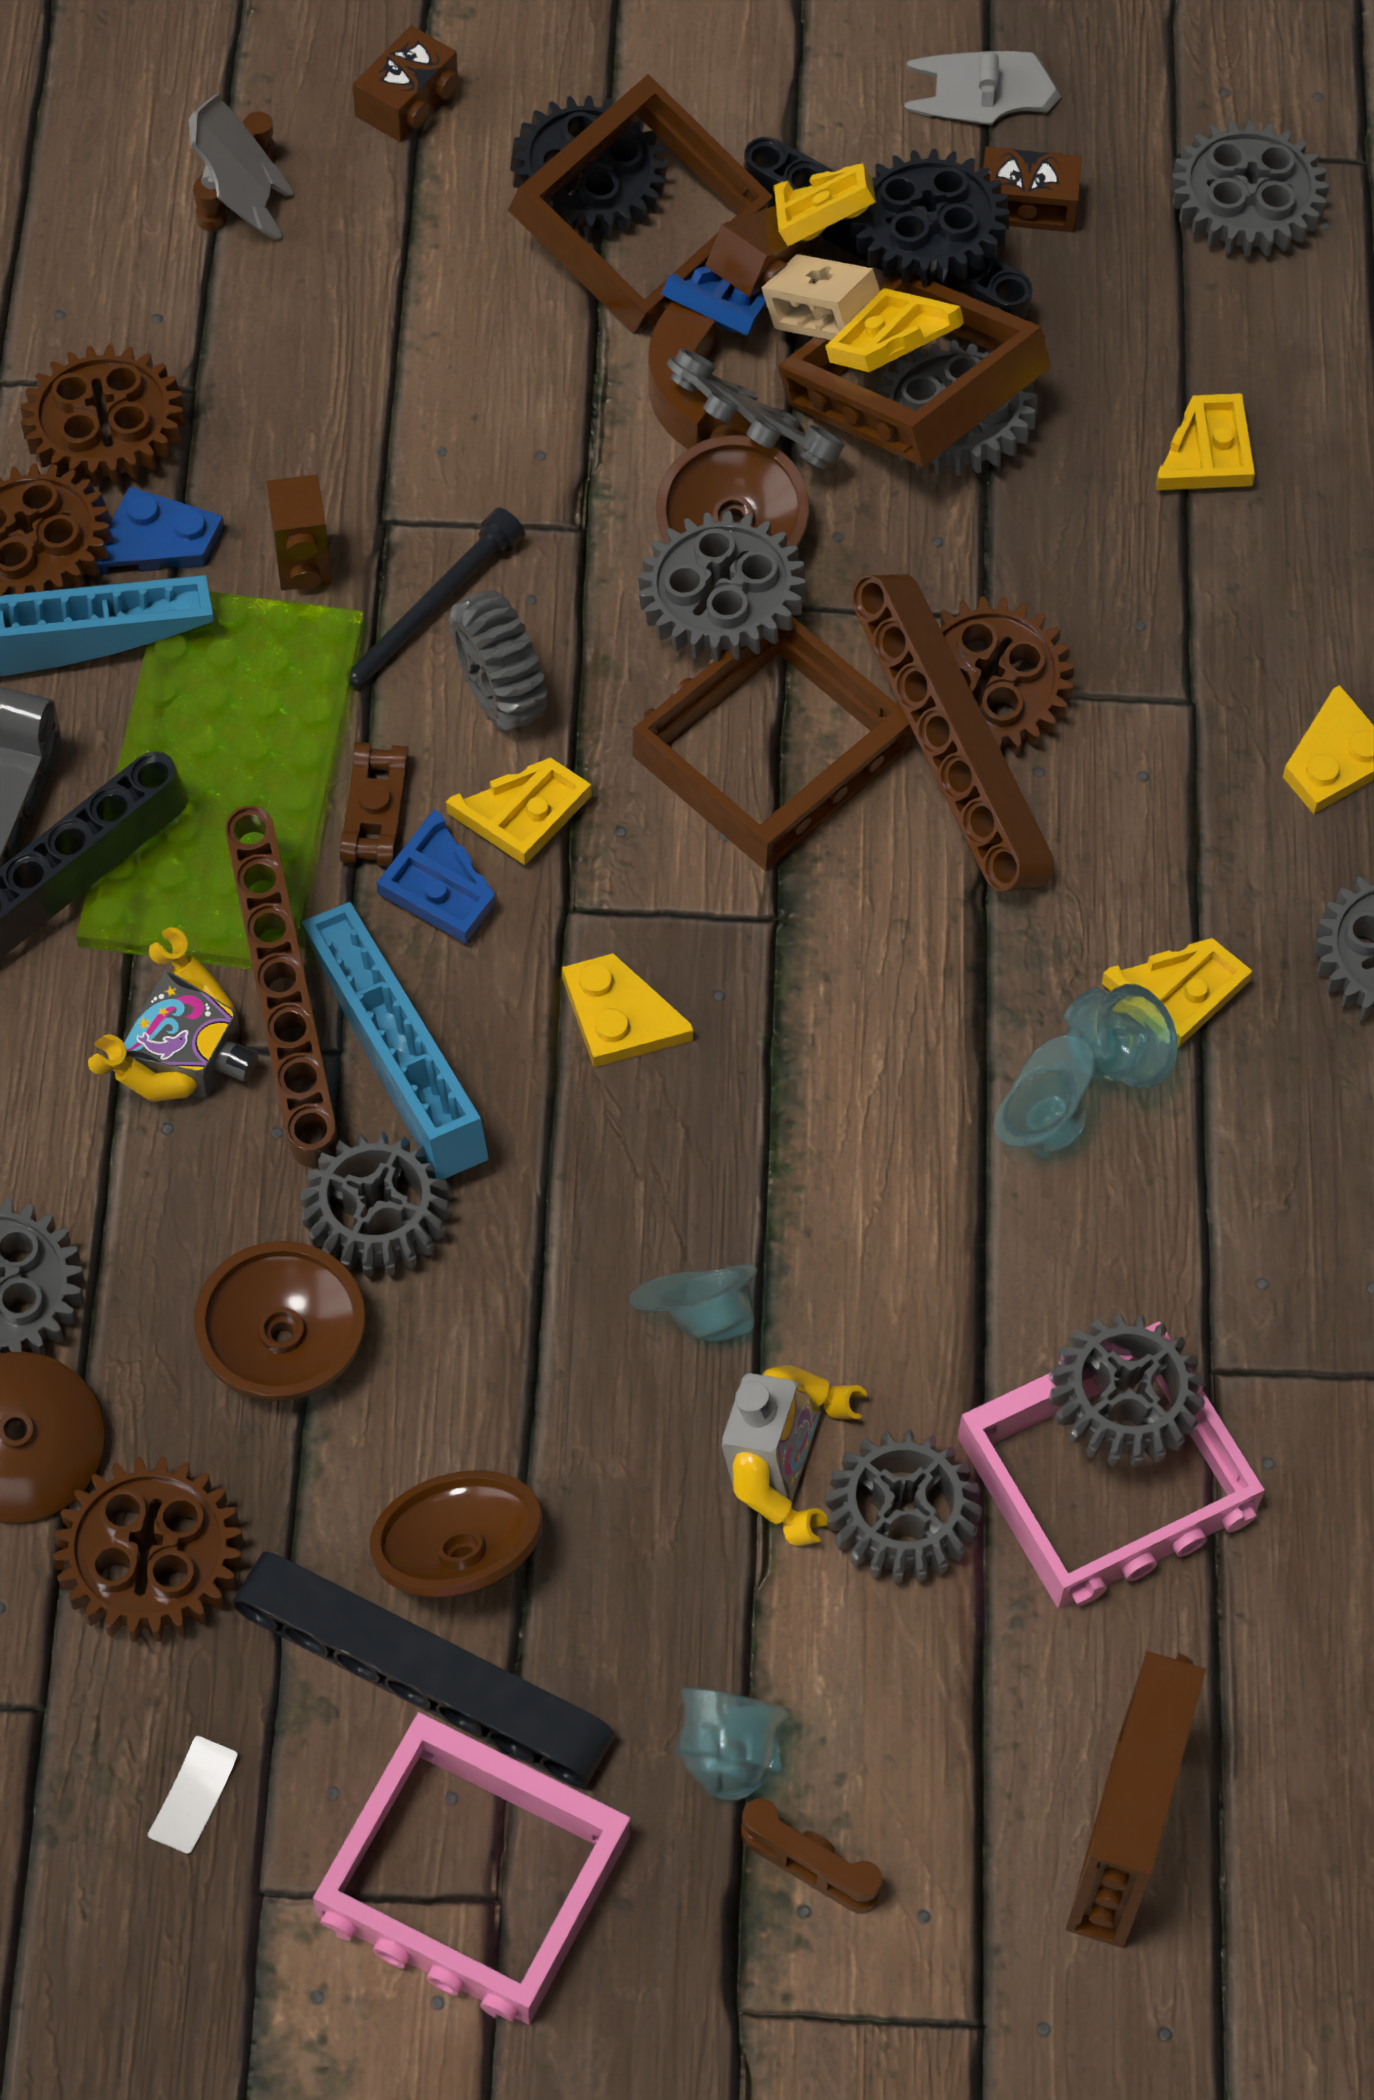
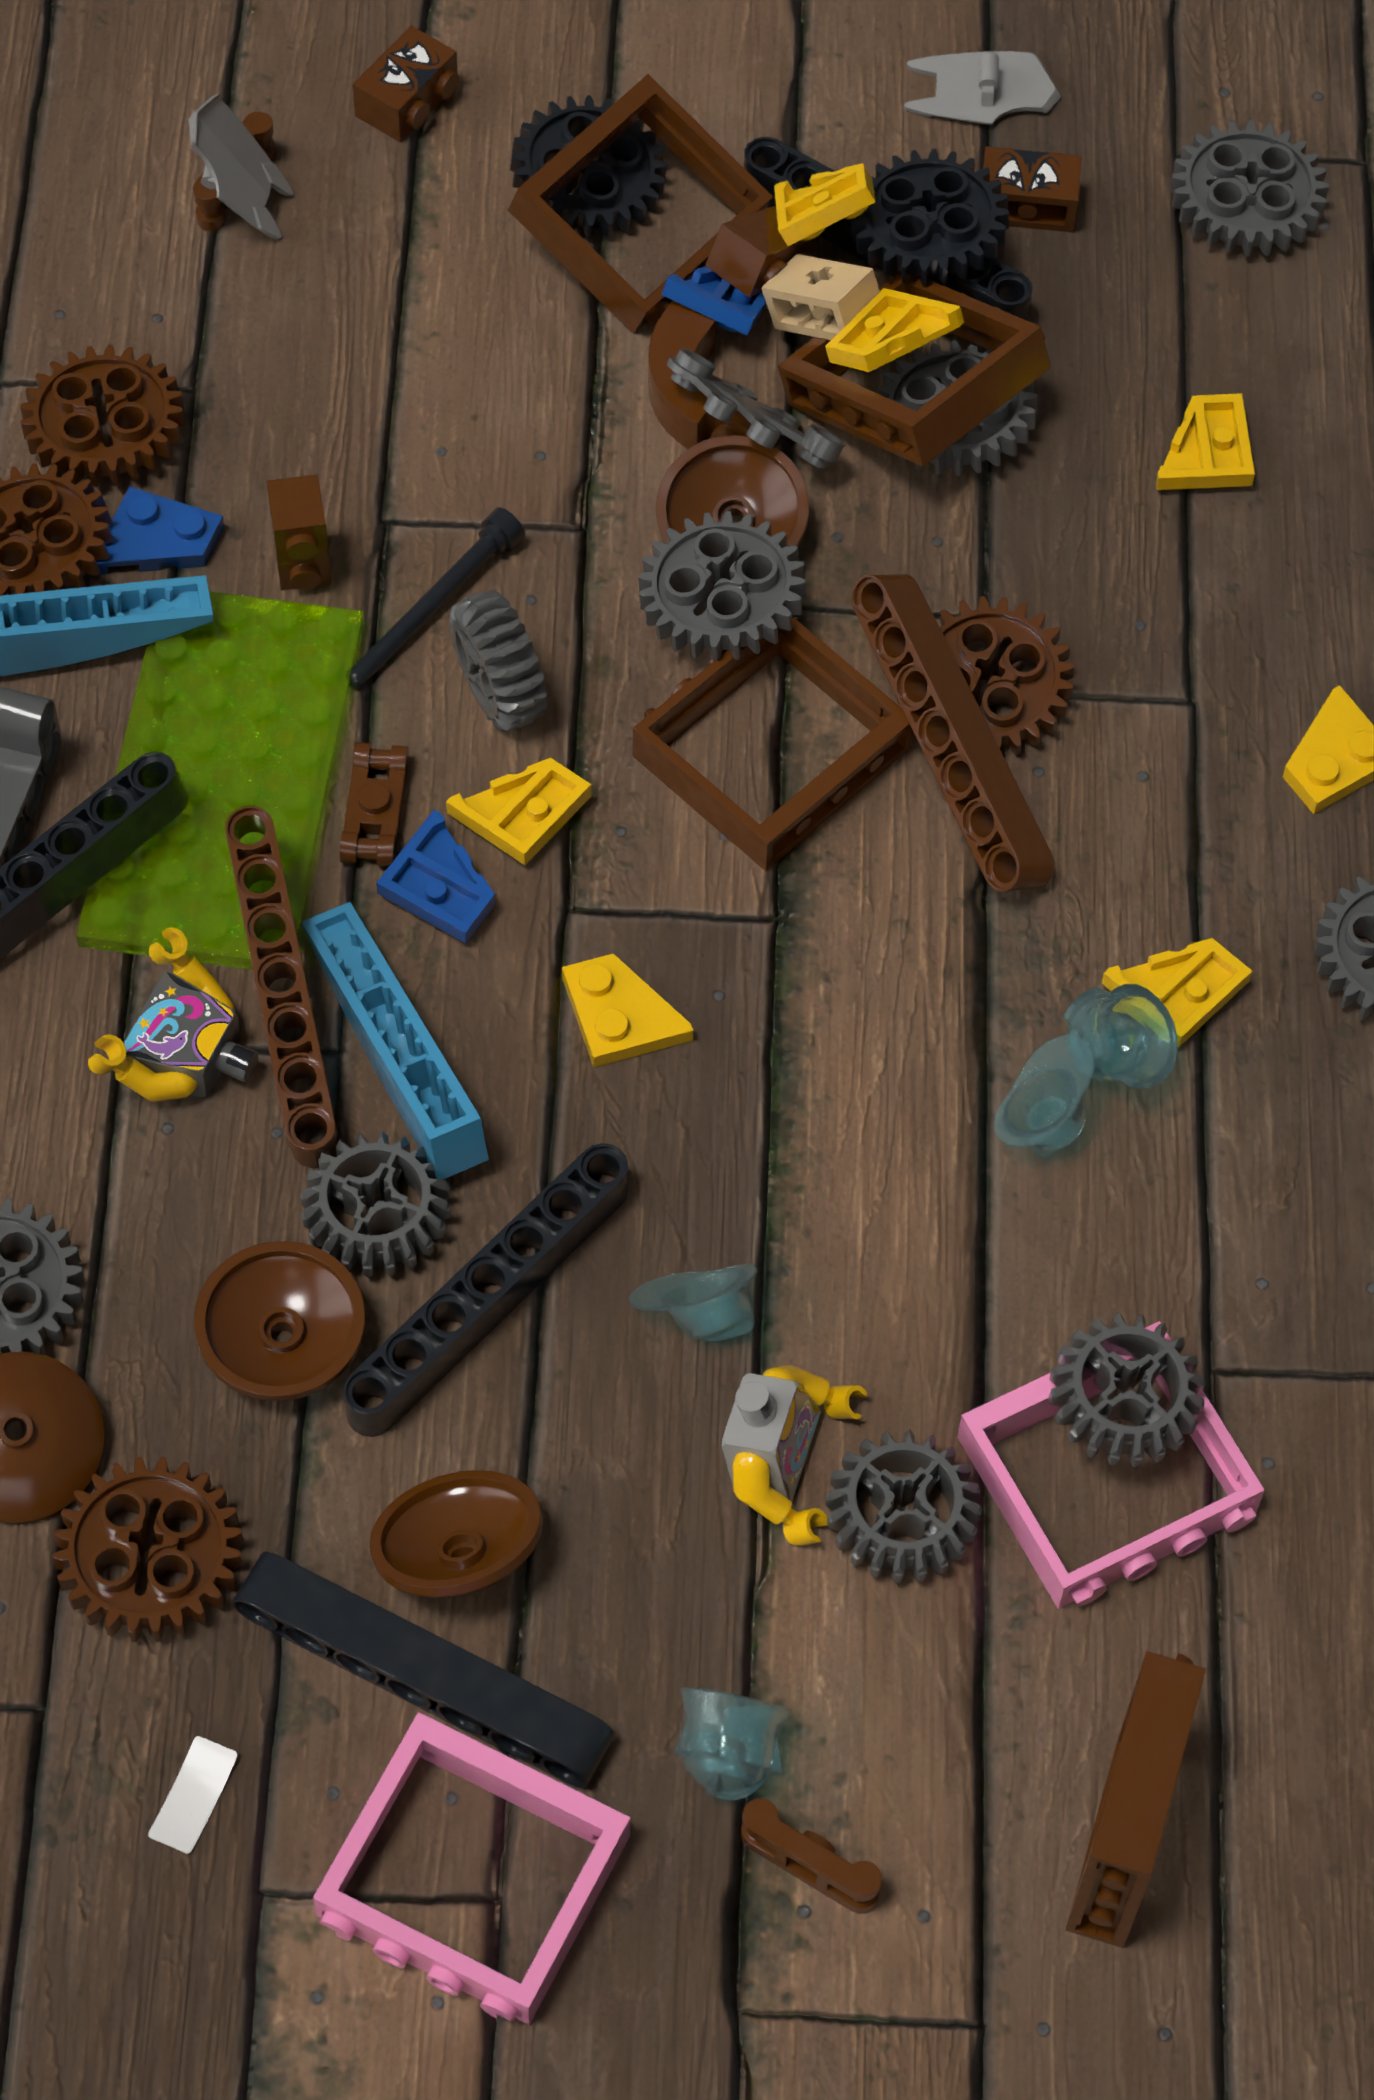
(480, 1311): none -> black beam

